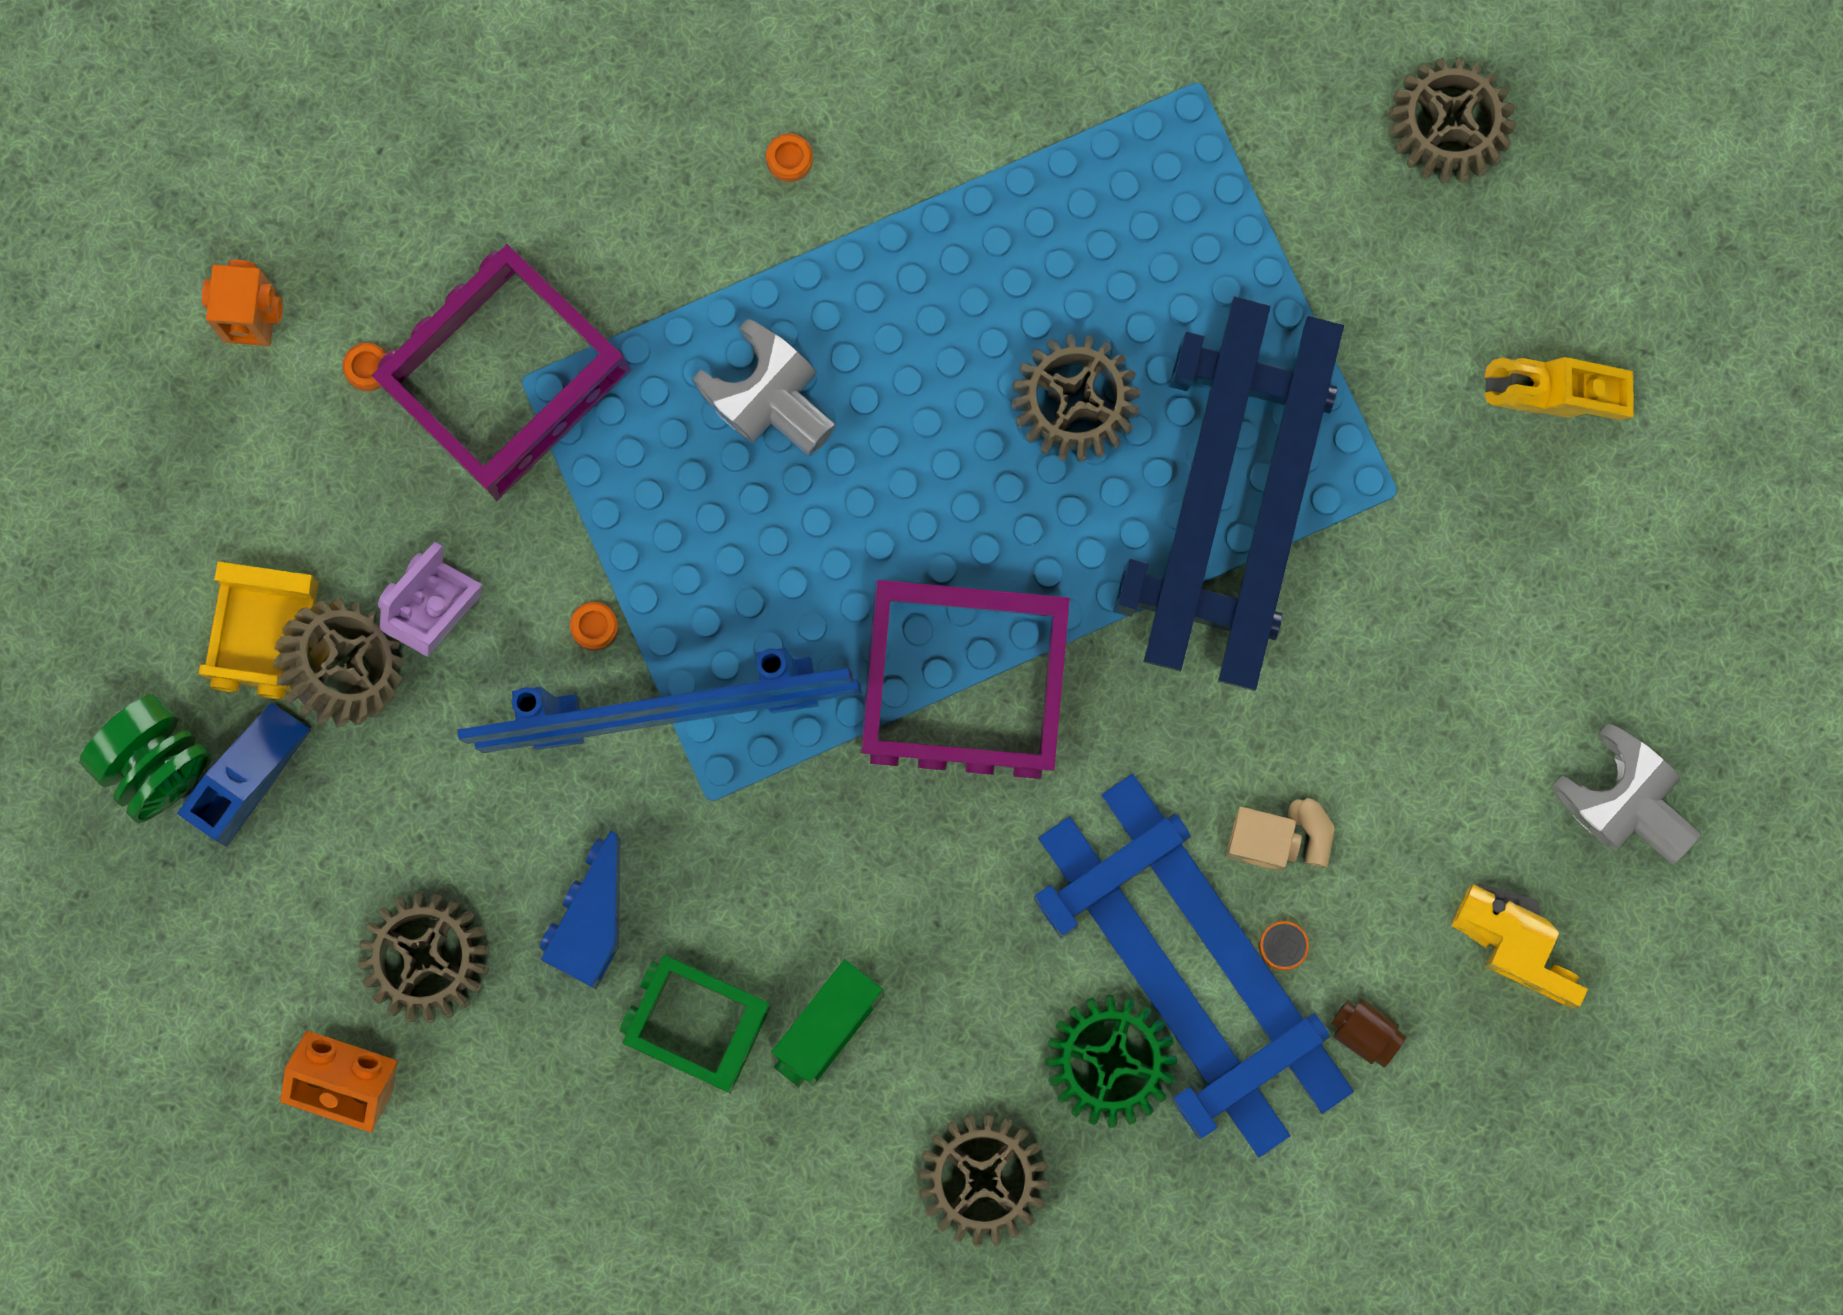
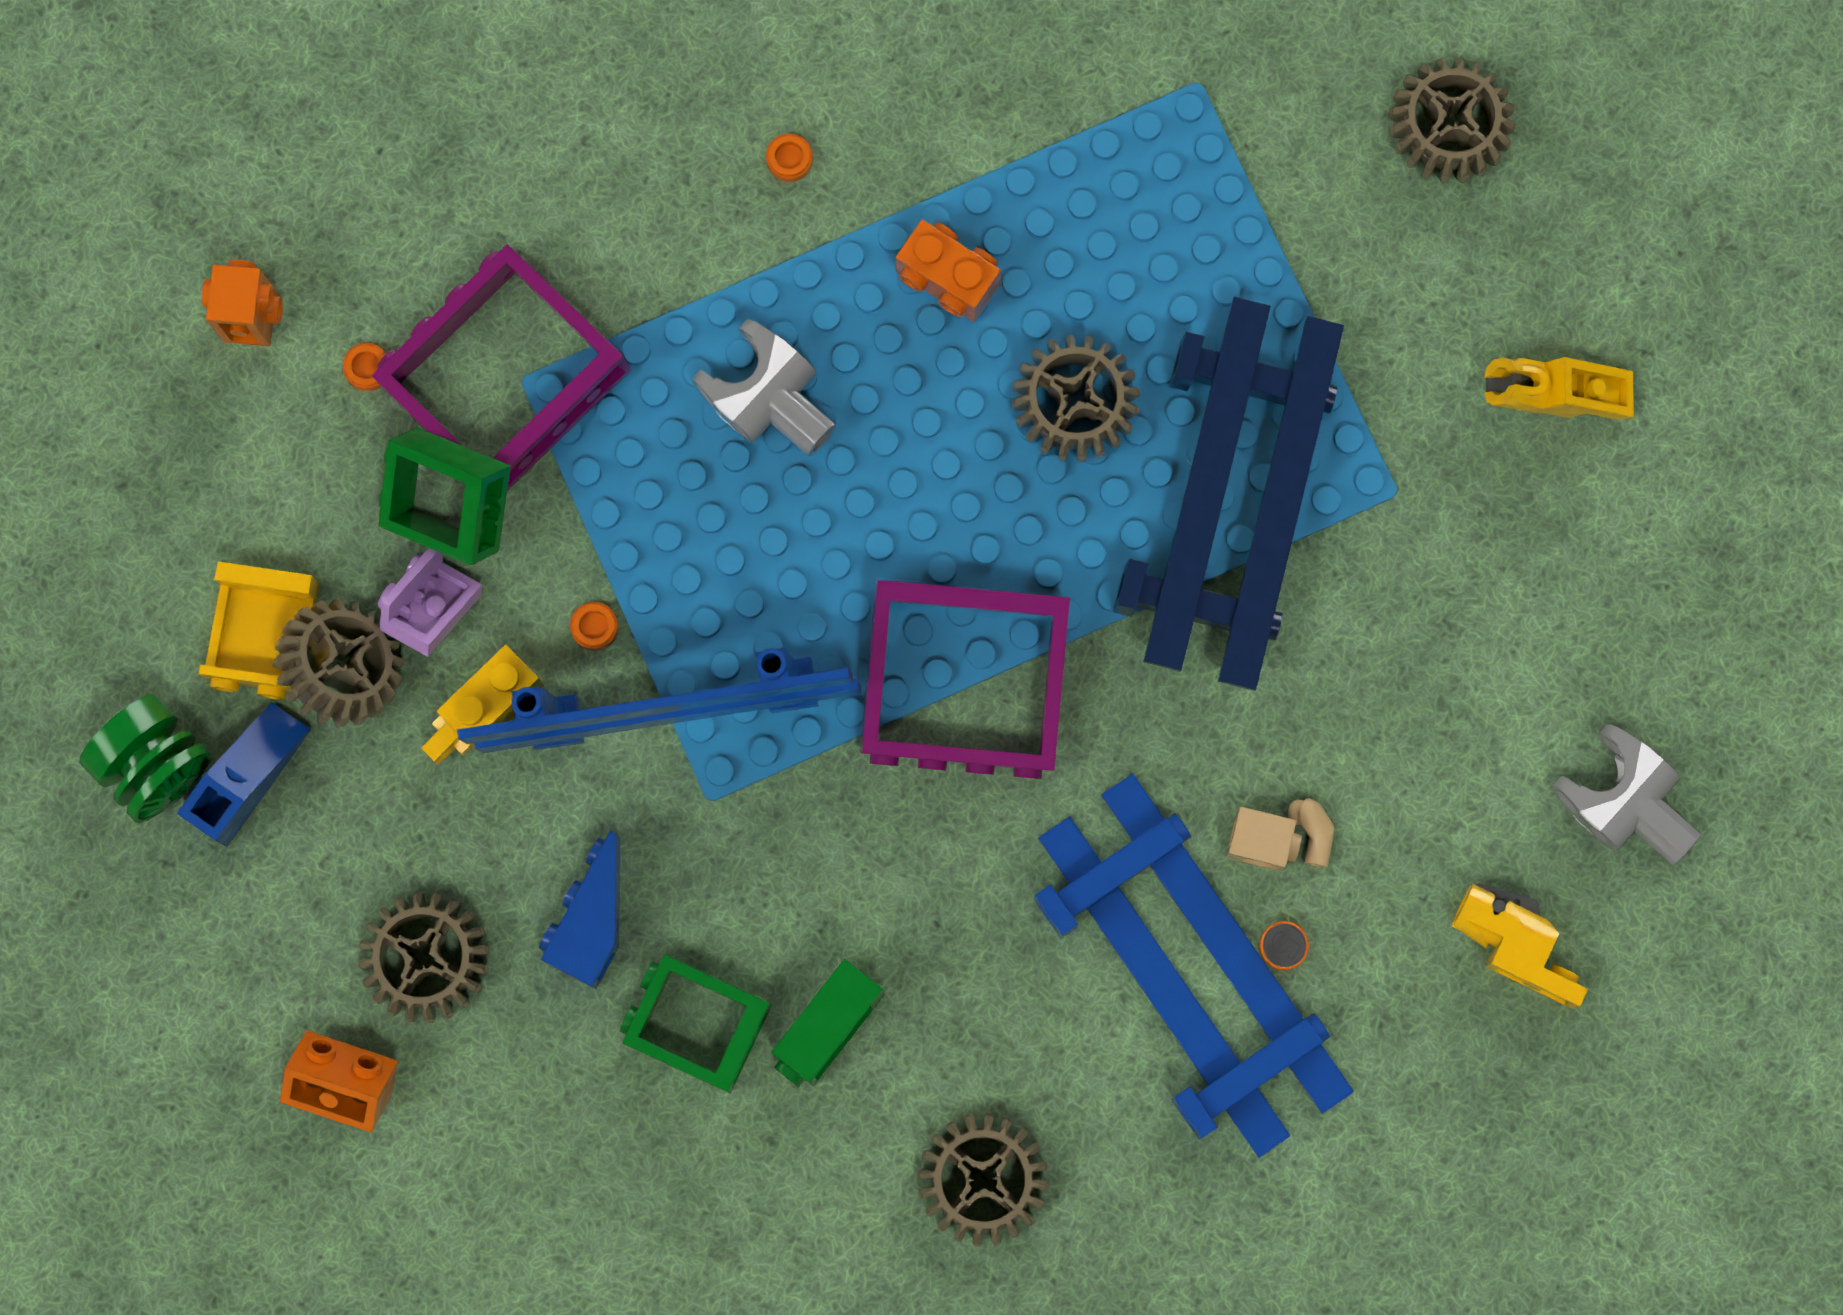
(480, 702): none -> yellow hinge
(482, 501): none -> green window
(948, 270): none -> orange brick
(1123, 1020): green gear -> none
(1367, 1032): reddish brown brick -> none

